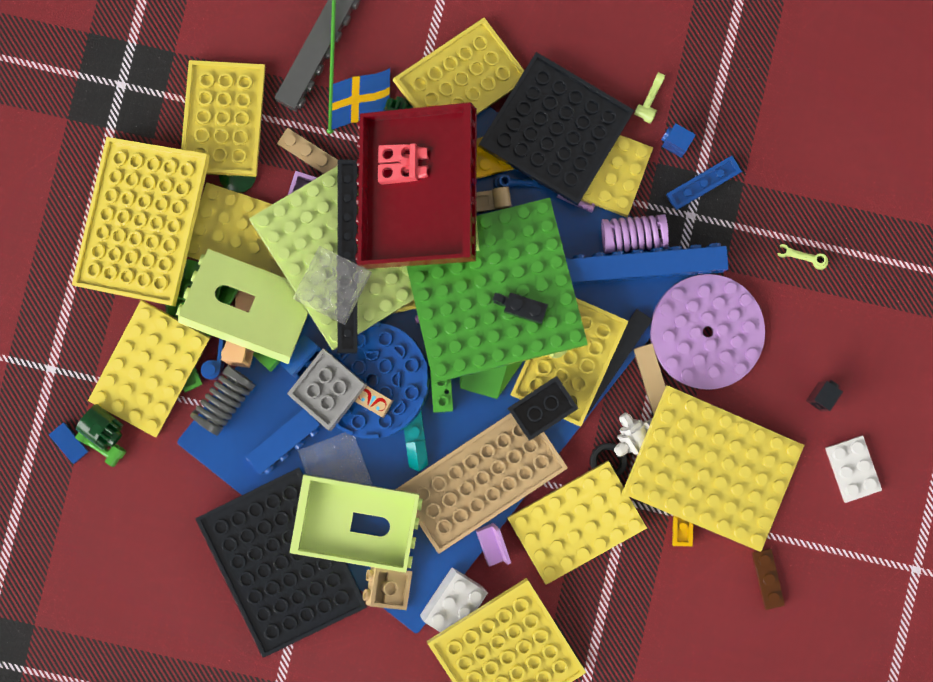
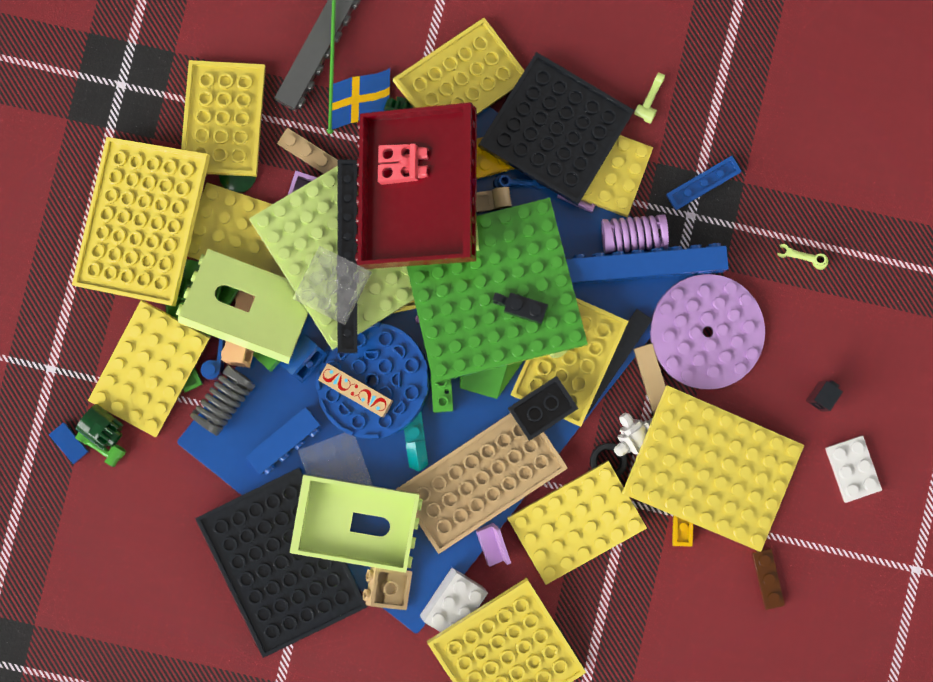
(327, 389): light grey plate -> none
(677, 140): blue brick -> none

